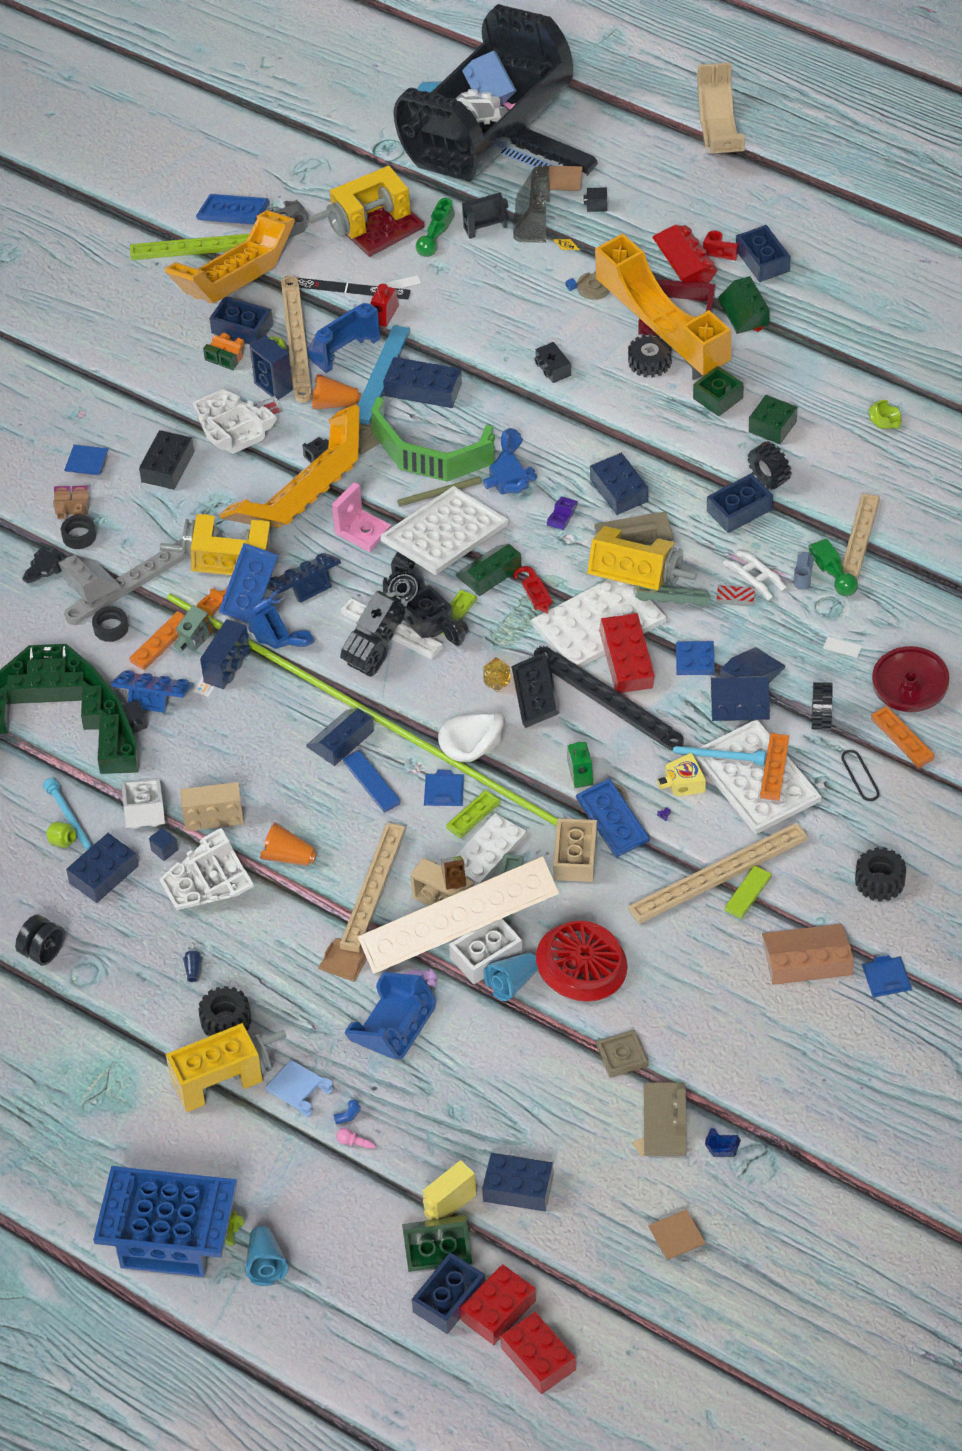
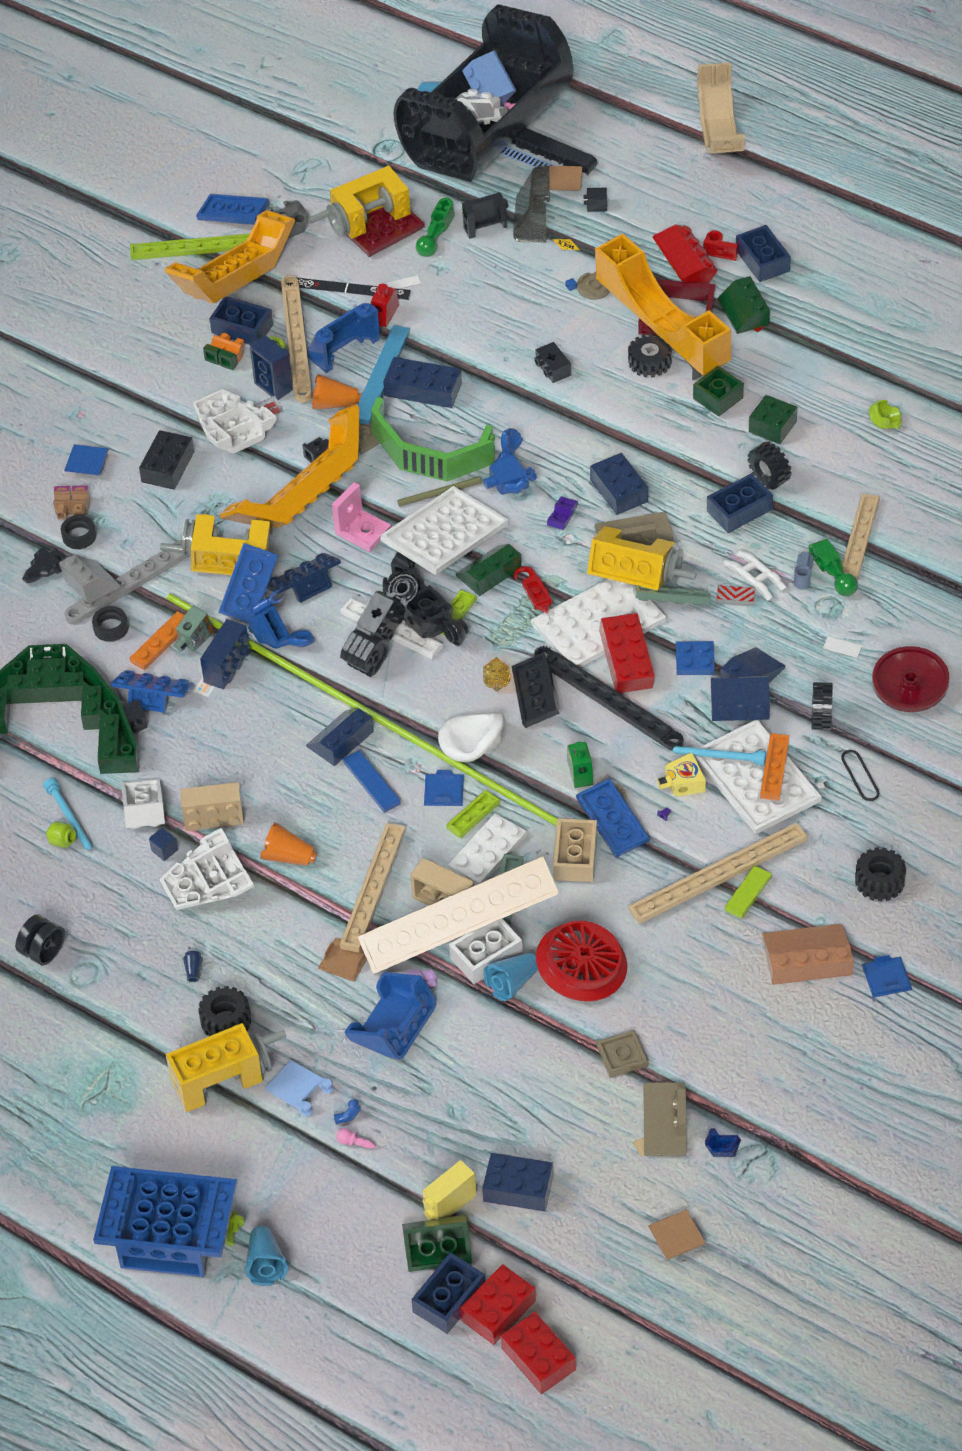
(102, 867): dark blue brick -> none
(212, 602): orange slope -> none
(453, 872): reddish brown slope -> none
(902, 737): orange plate -> none

